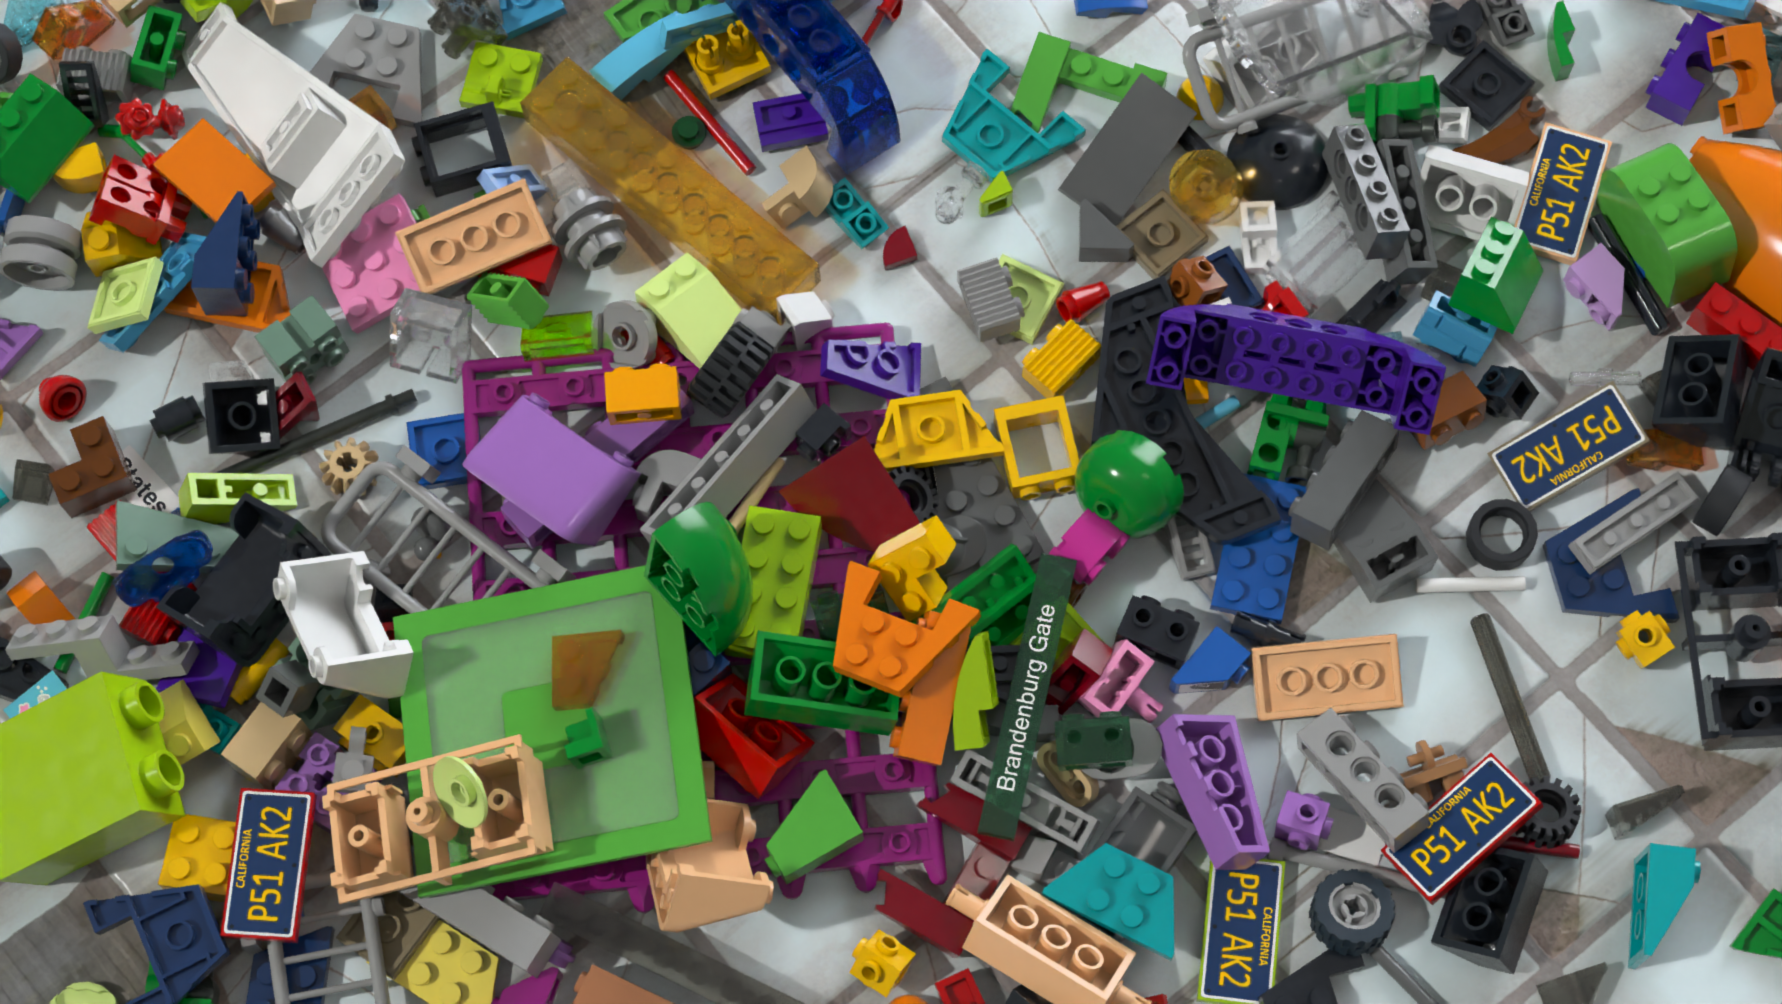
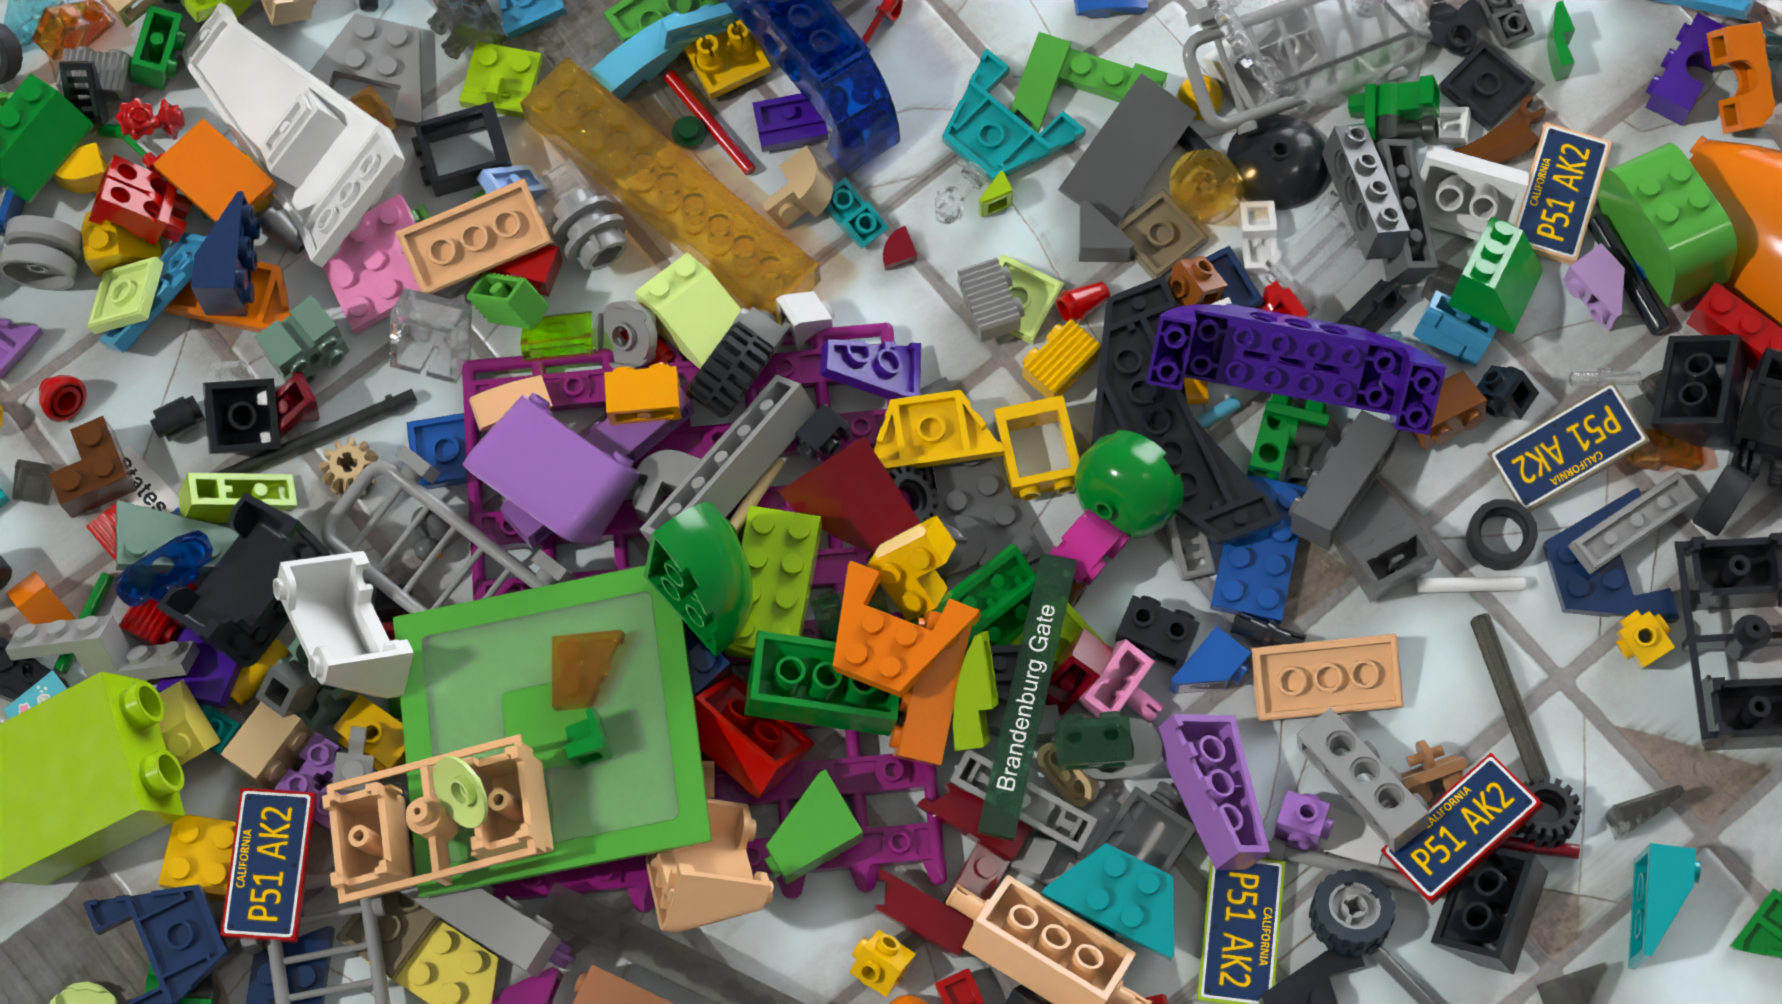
(495, 402): none -> light nougat slope

